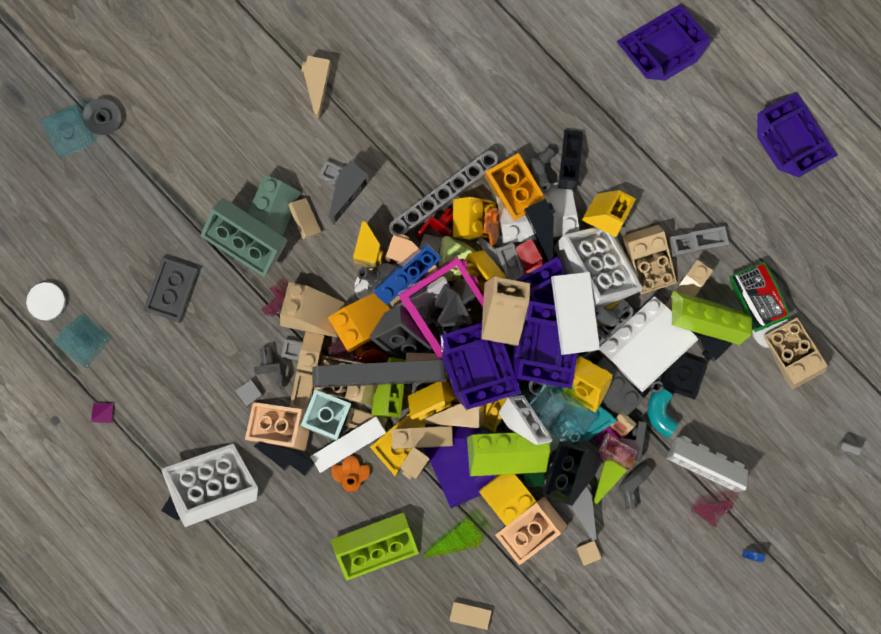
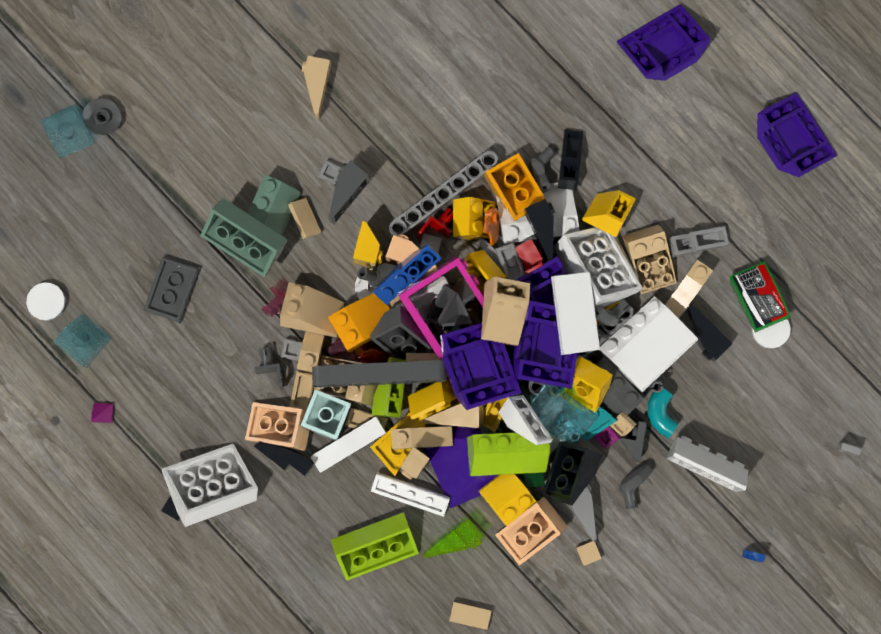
(248, 393): light grey tile -> none
(350, 470): orange plate -> none
(410, 494): none -> white tile
(450, 248): yellowish green hat -> none
(609, 475): lime slope -> none
(617, 451): clear pink slope -> none
(684, 377): black tile -> none
(706, 512): clear pink slope -> none
(710, 318): lime slope -> none
(795, 353): tan slope -> none

